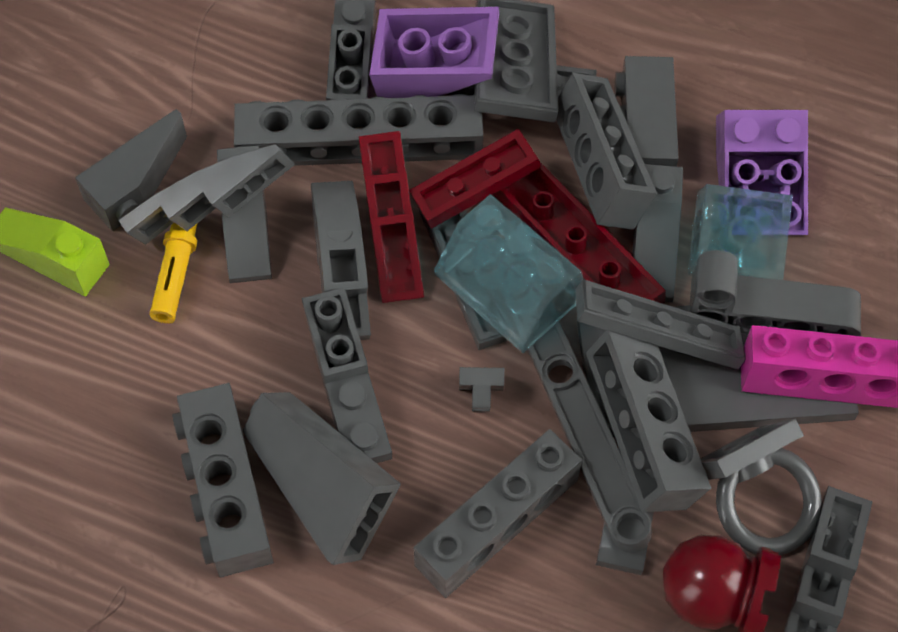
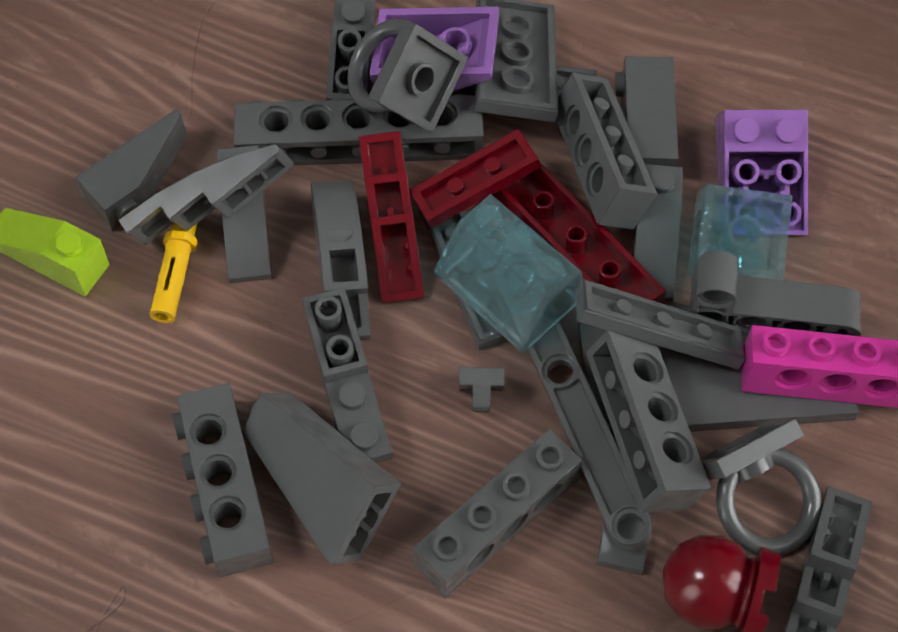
(414, 77): none -> dark grey tile

